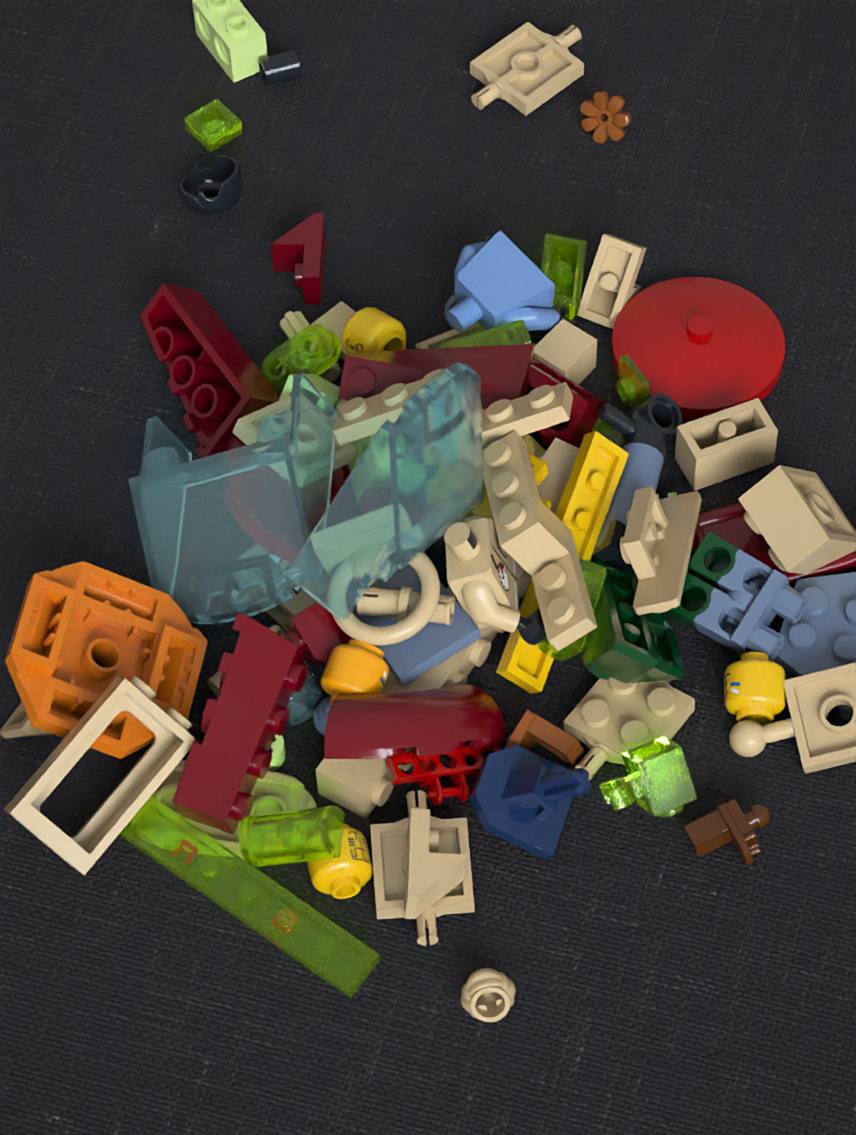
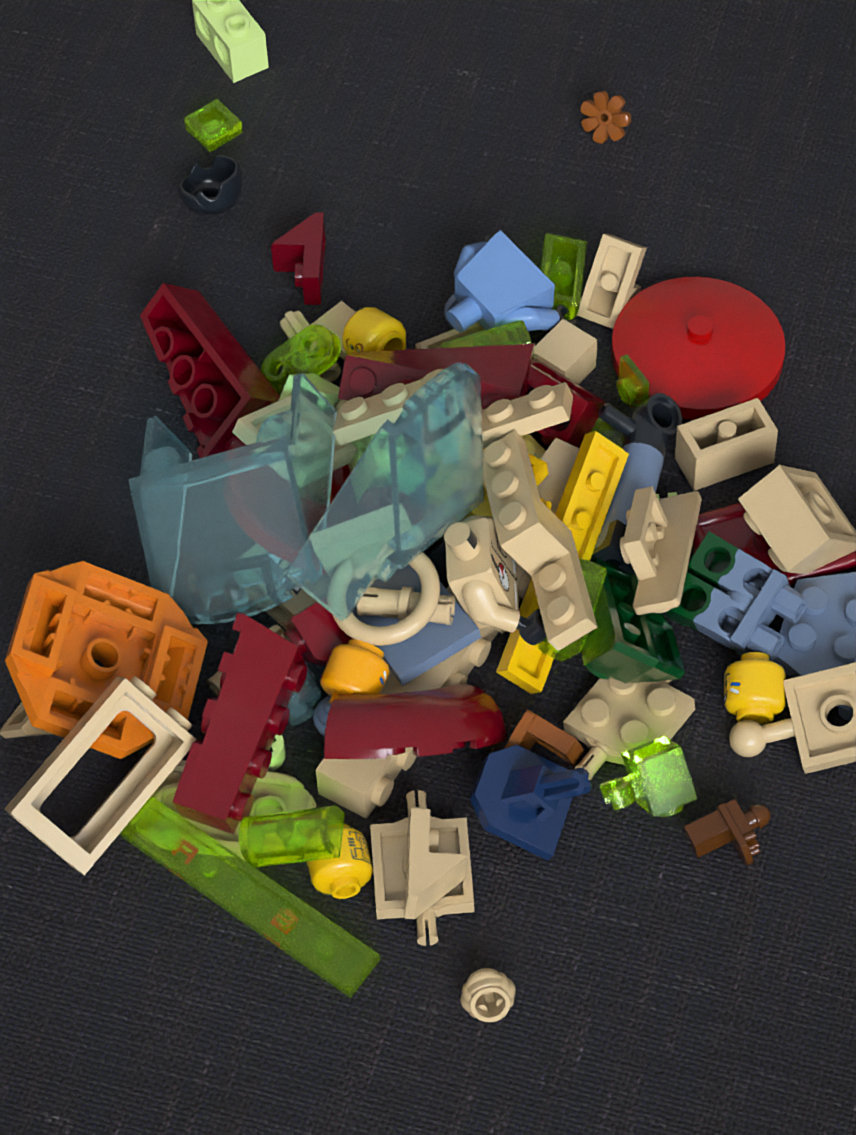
(279, 67): black hinge -> none
(427, 778): red piece -> none
(527, 68): tan plate -> none

